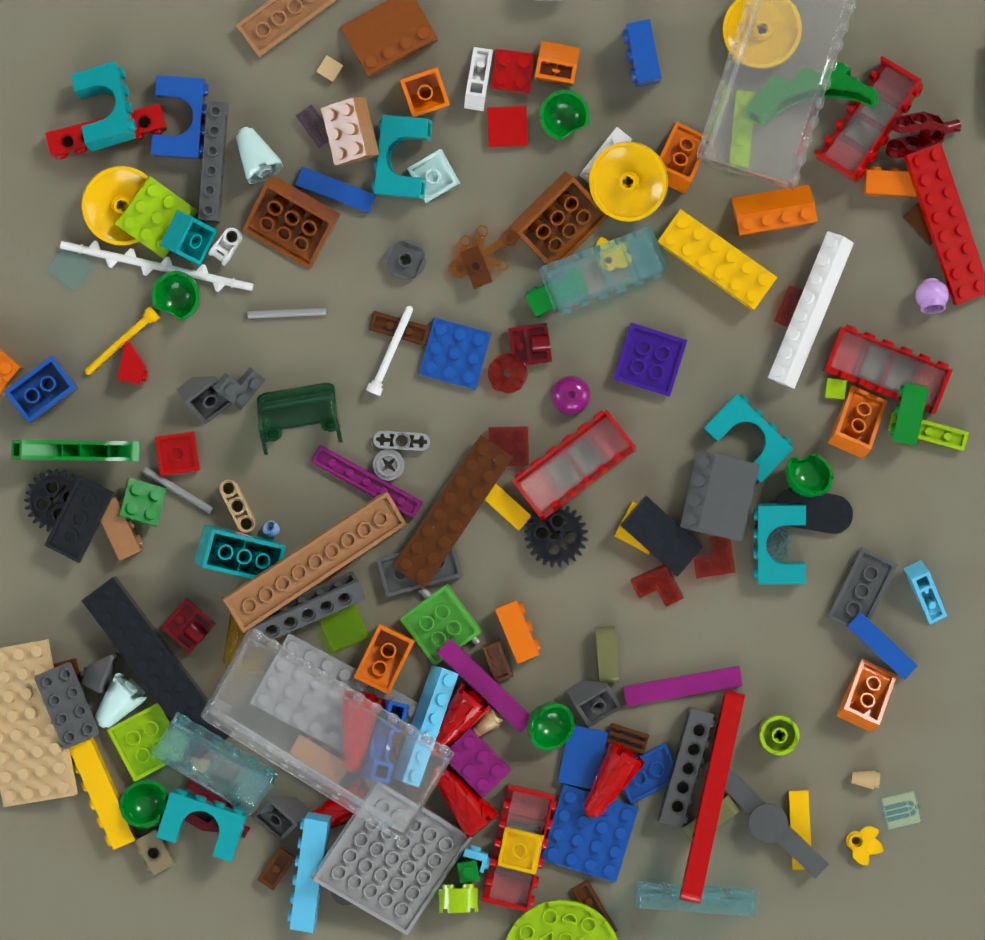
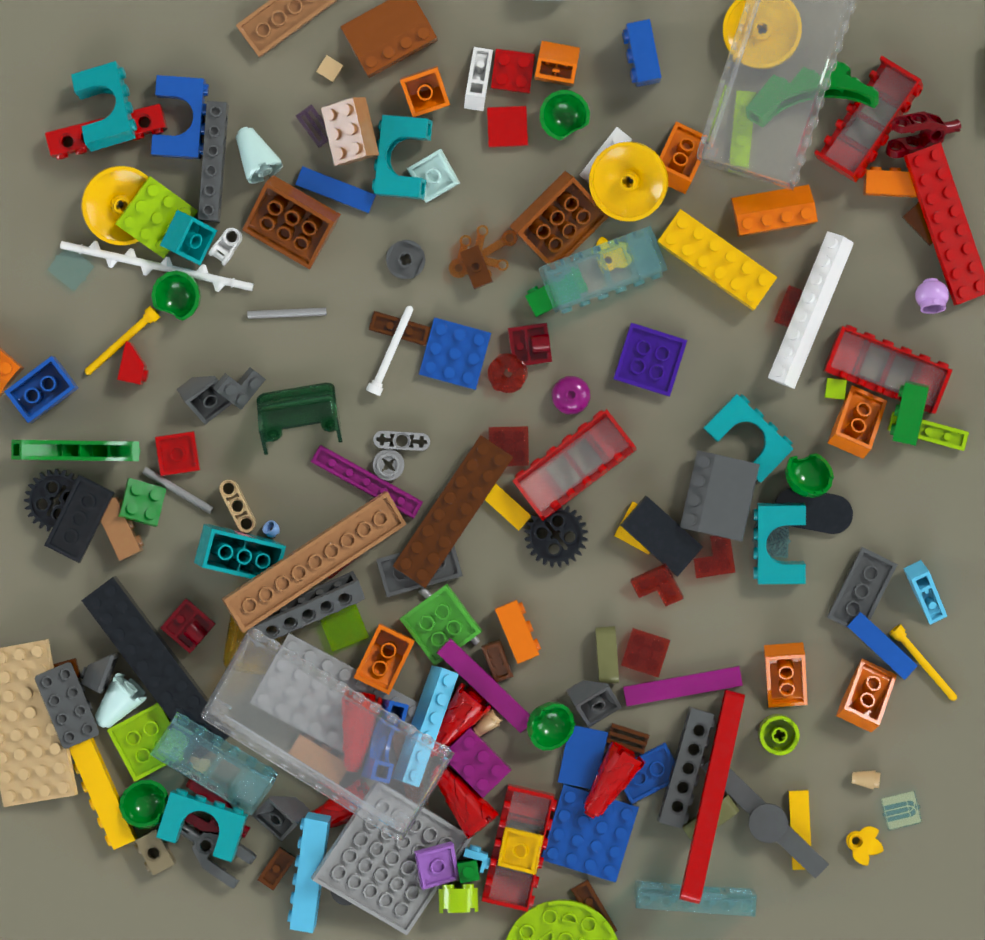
(203, 854): none -> dark grey piece
(437, 865): none -> medium lavender plate
(645, 652): none -> clear red plate
(785, 674): none -> orange slope
(898, 633): none -> yellow piece

